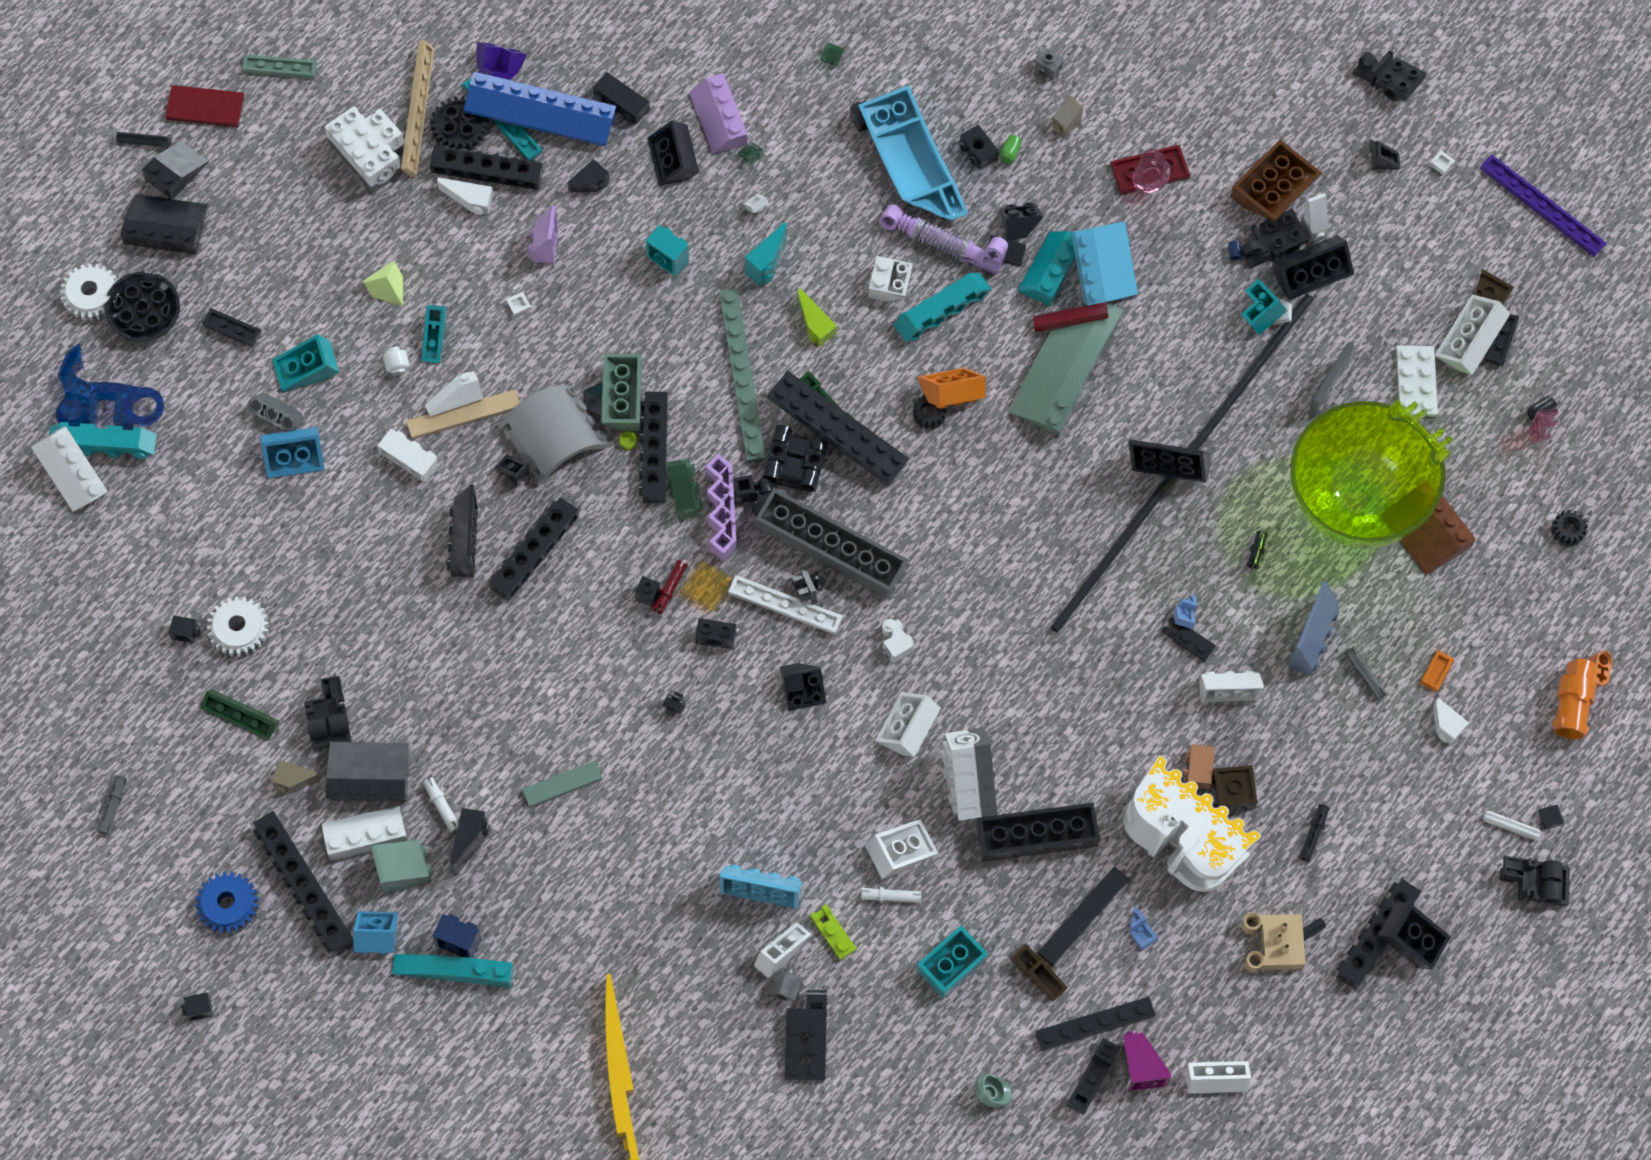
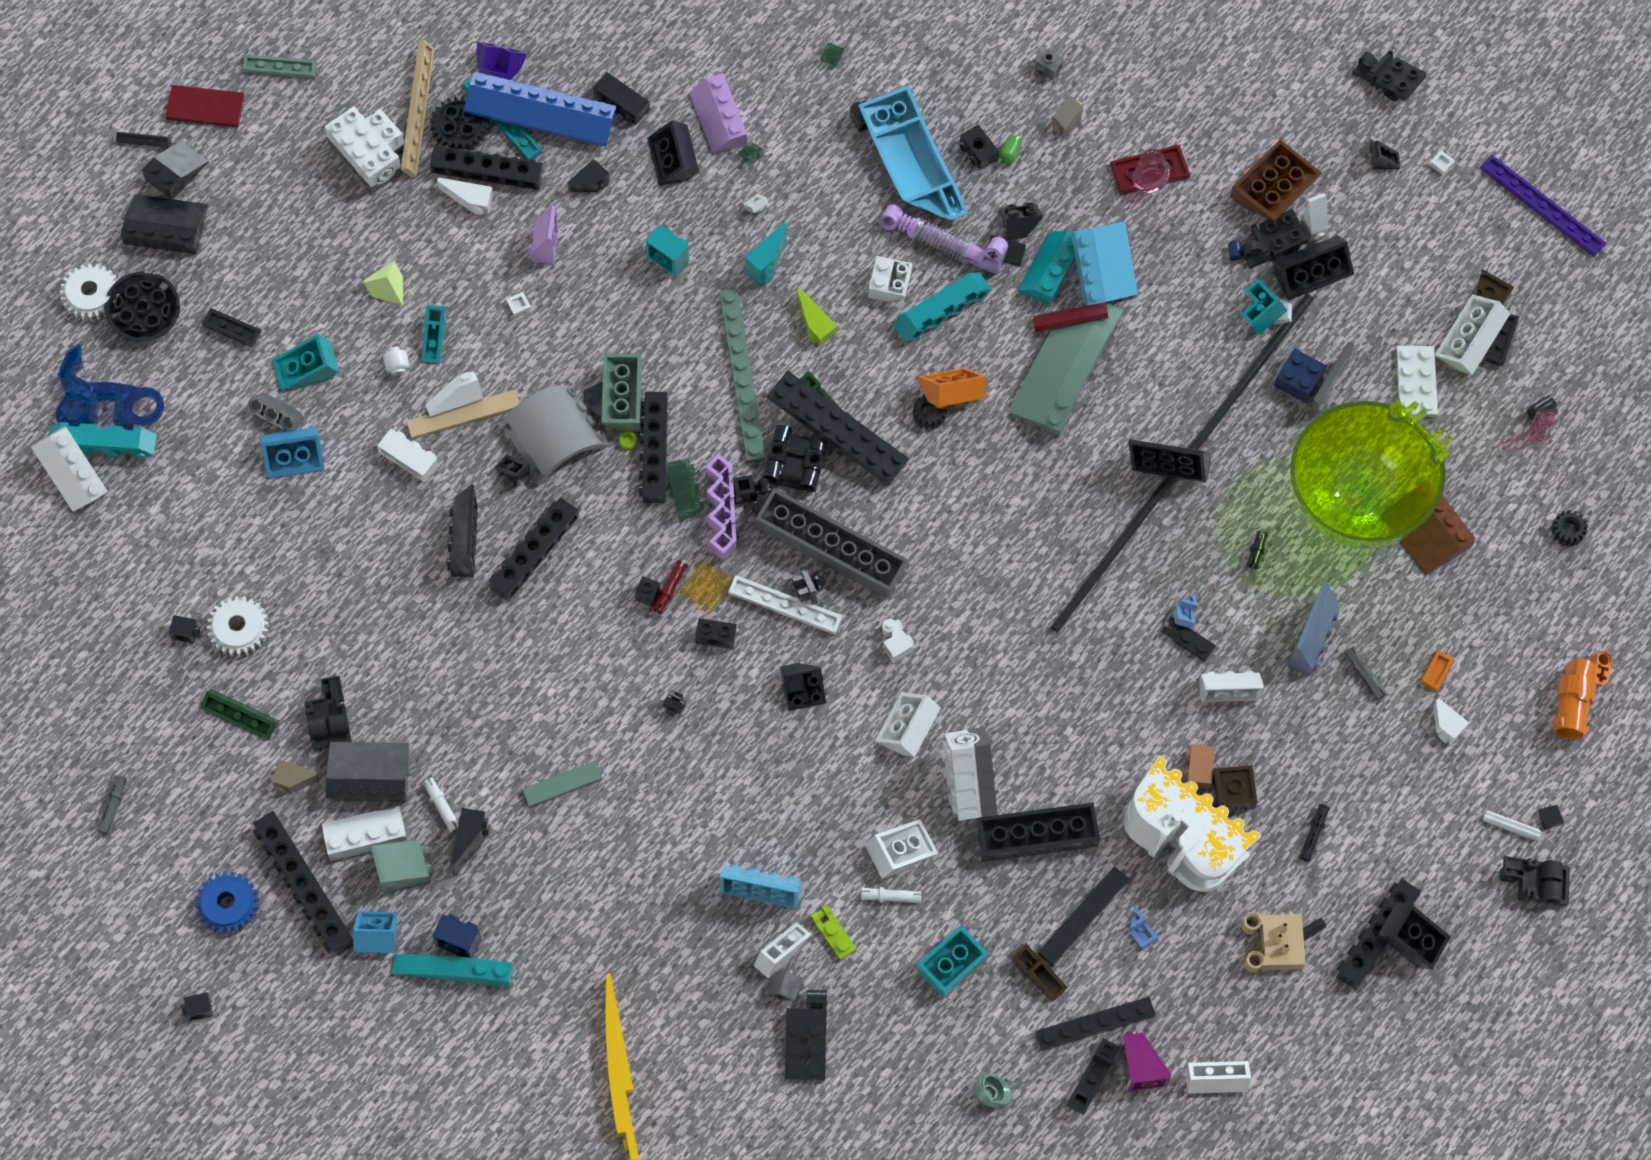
(1300, 375): none -> dark blue brick

